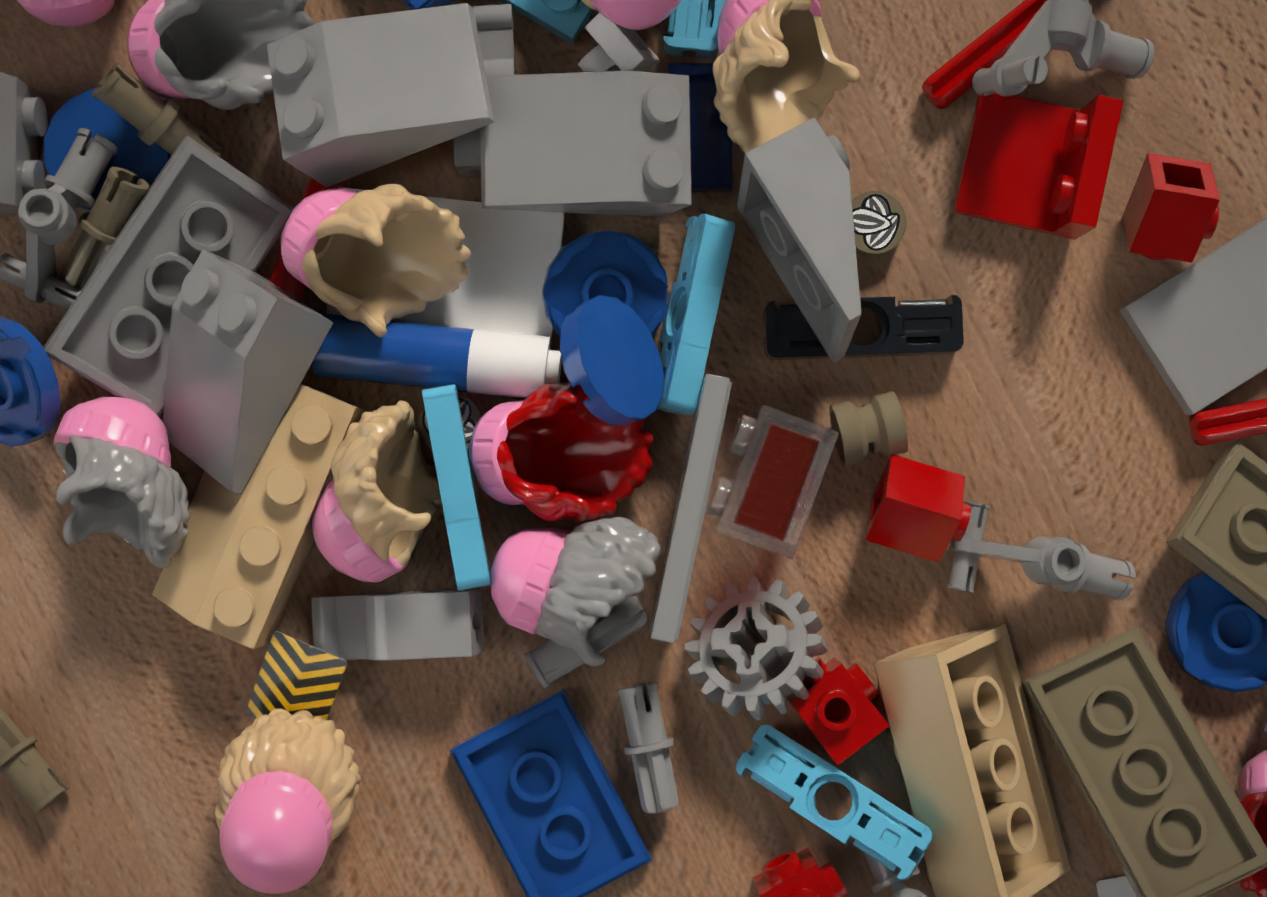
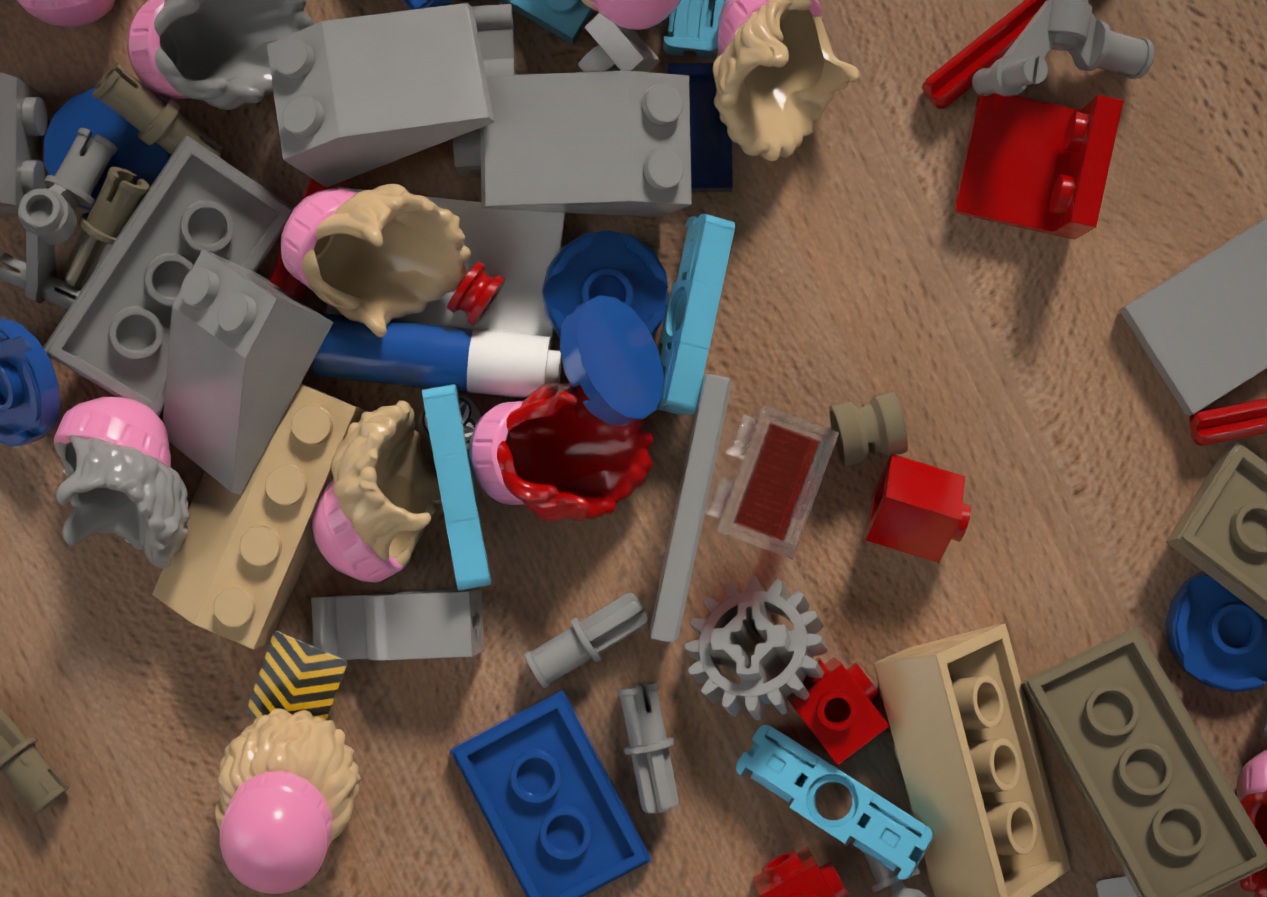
(476, 293): none -> red bush
(565, 579): light grey hair -> none
(802, 216): light grey slope -> none
(877, 223): tile -> none
(904, 330): black piece -> none
(1043, 559): light grey pin -> none
(1171, 208): red brick -> none

